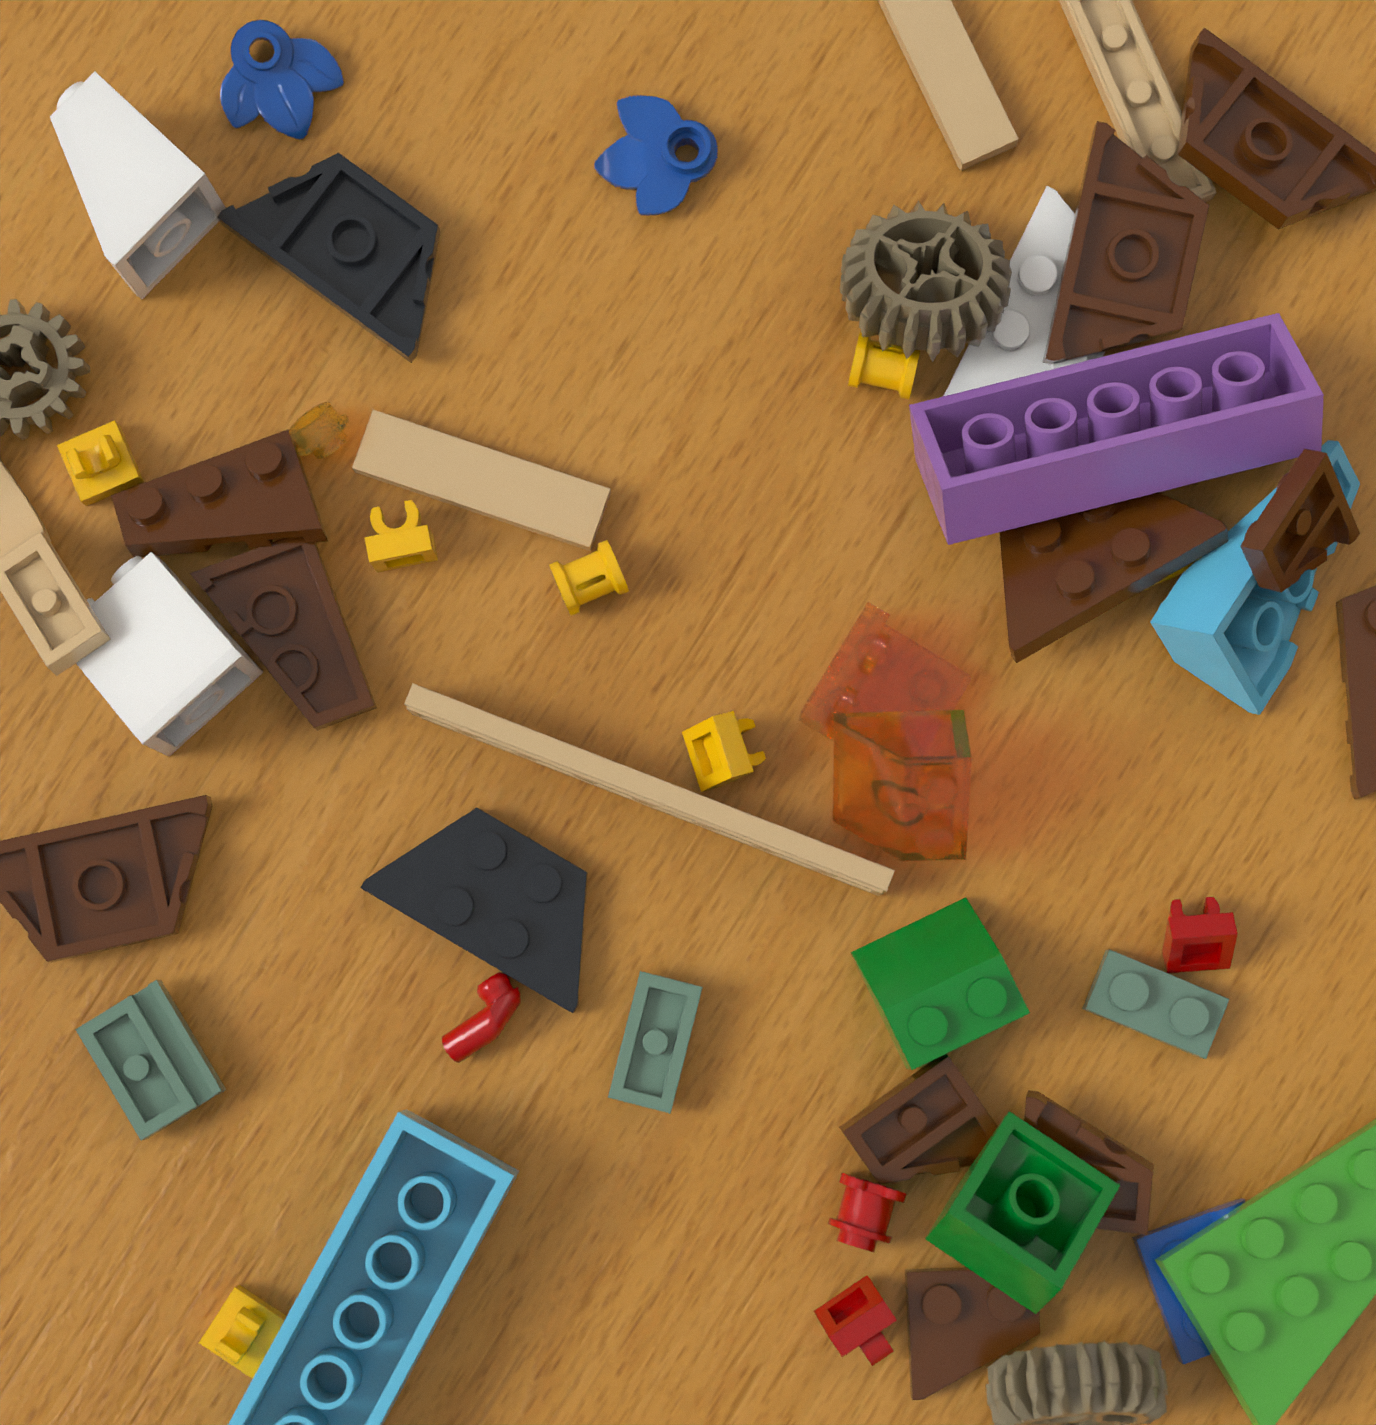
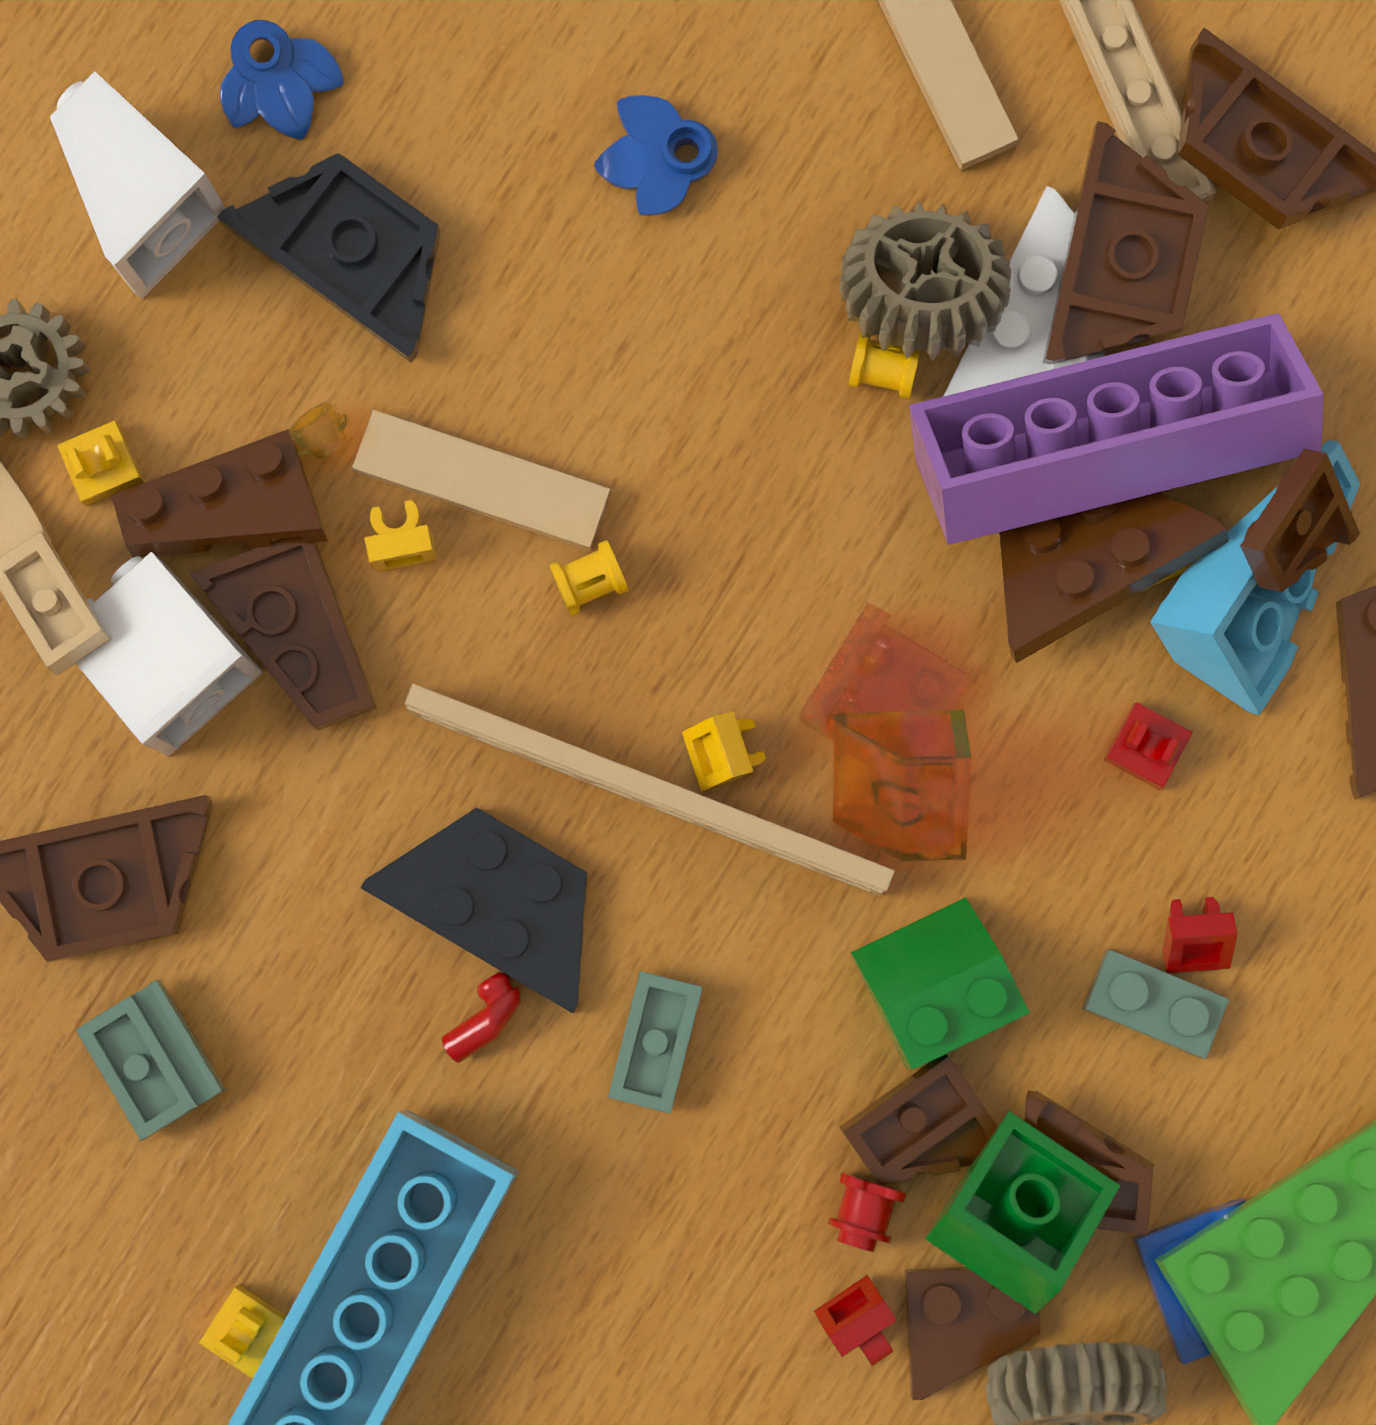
(1148, 746): none -> red tile

